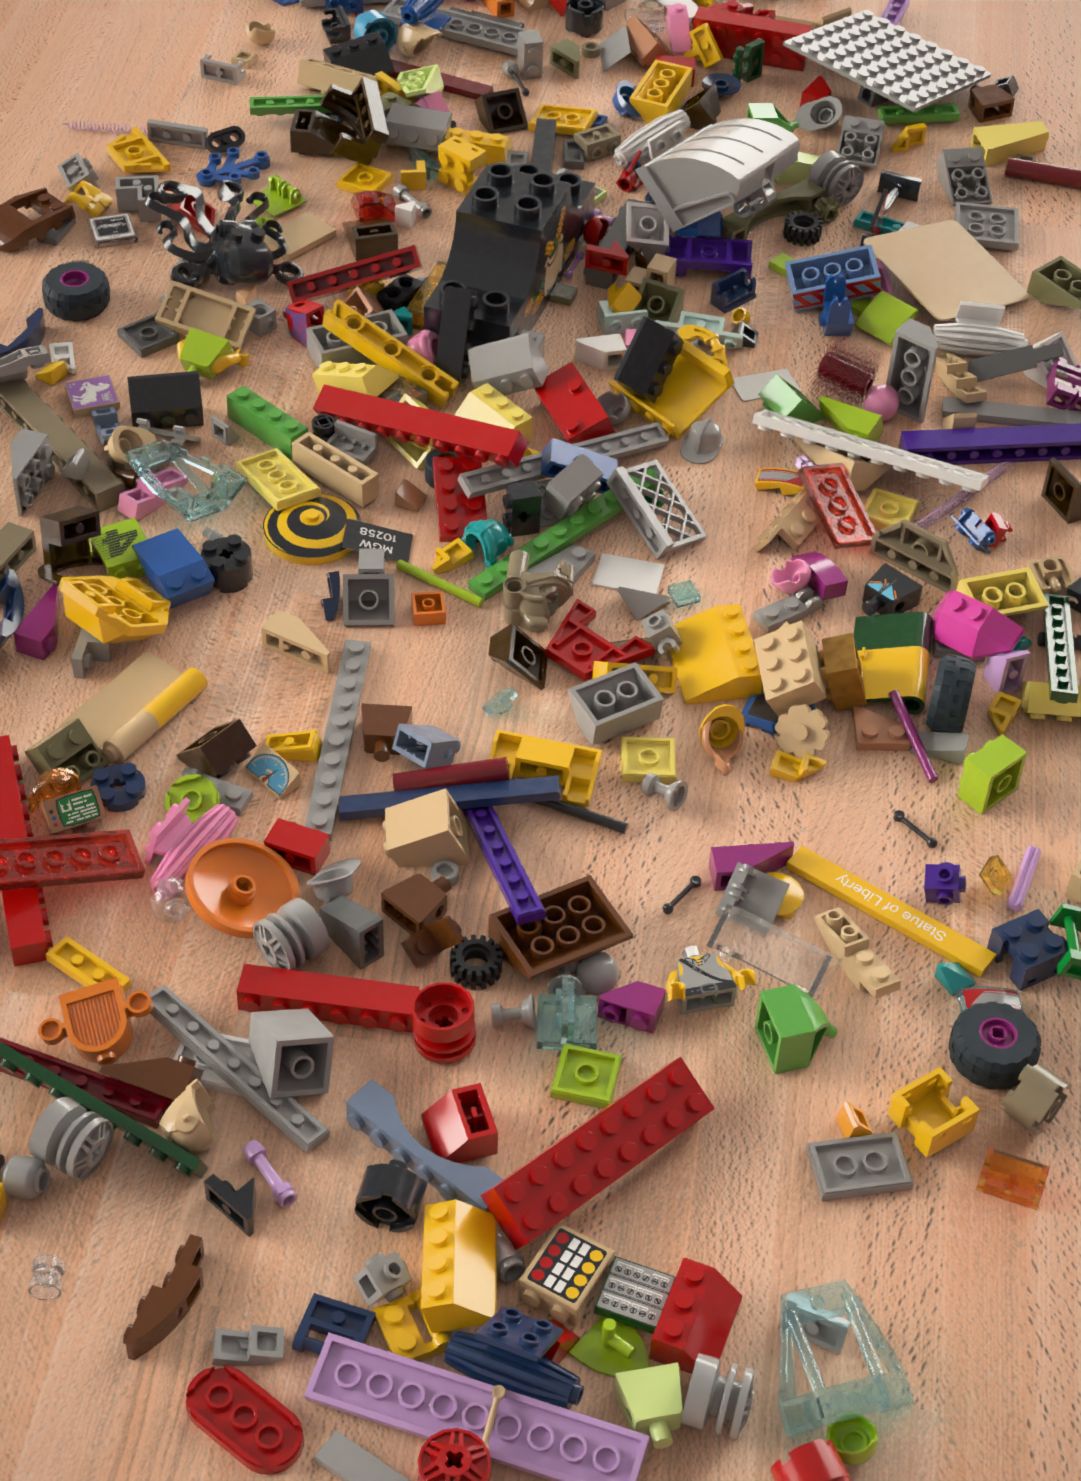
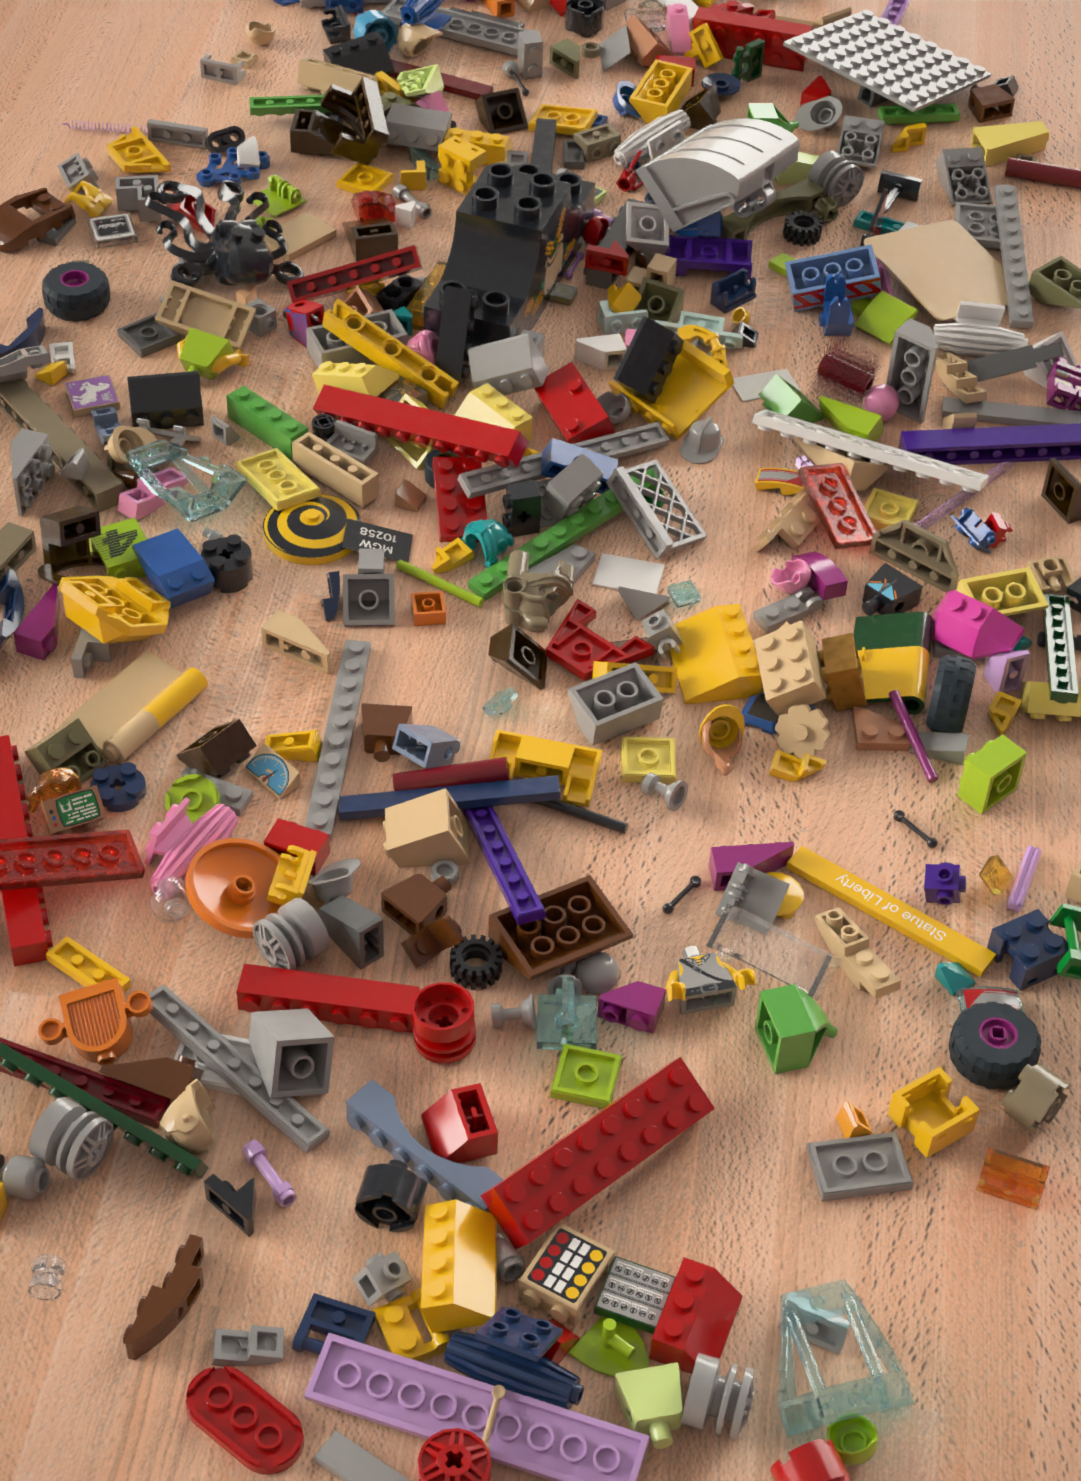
(248, 154): none -> white slope
(291, 875): none -> yellow hinge
(1013, 257): none -> light grey plate

